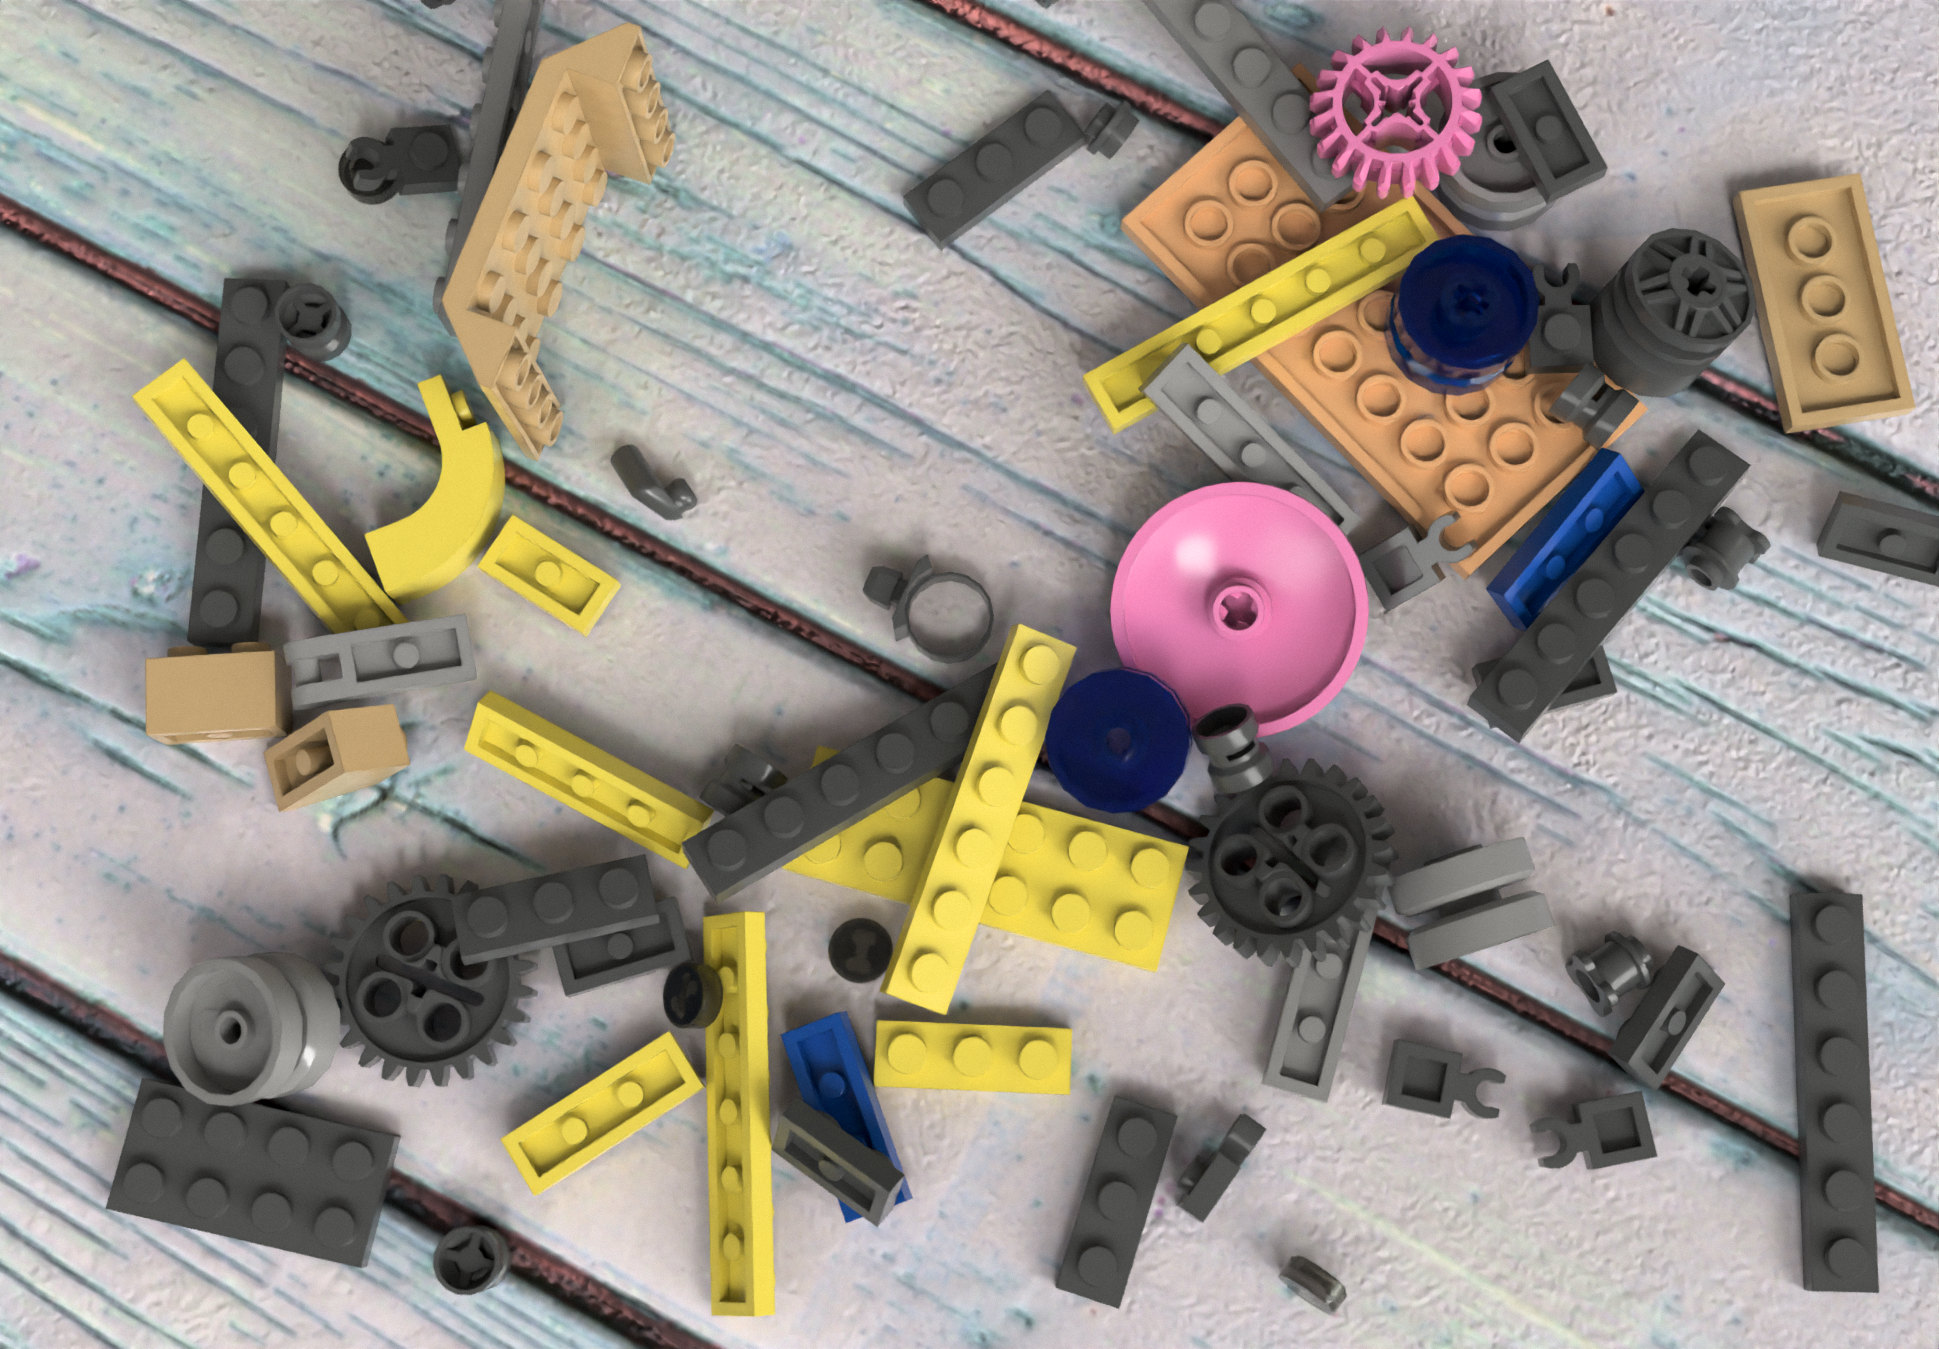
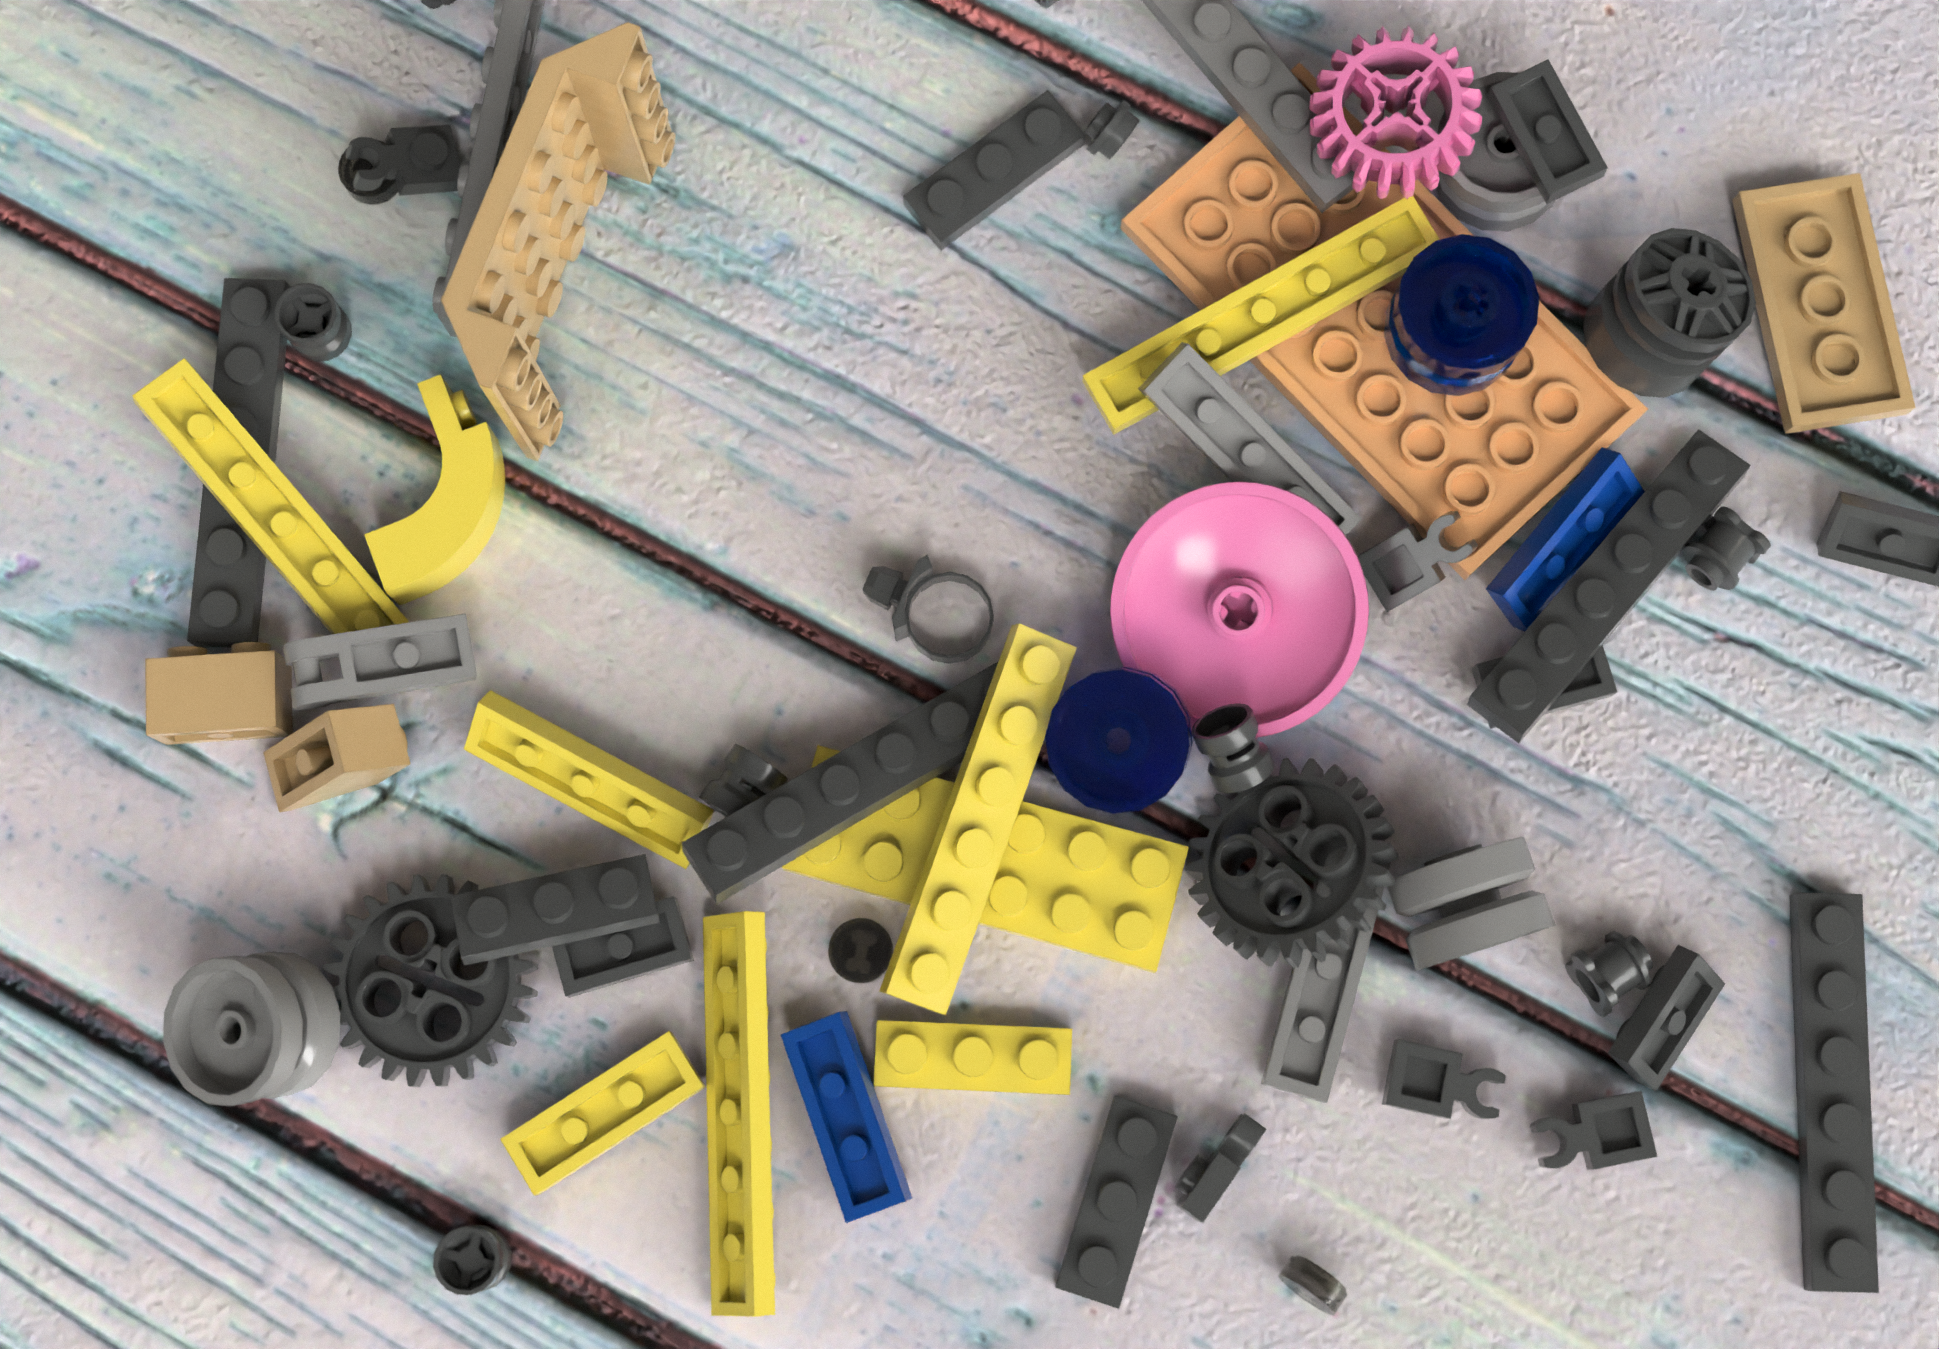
(254, 1174): dark grey plate -> none
(549, 575): light yellow plate -> none
(646, 487): dark grey arm -> none
(692, 995): clear smoke tile -> none
(837, 1161): dark grey plate -> none
(1563, 330): dark grey plate -> none
(1593, 406): dark grey wheel -> none

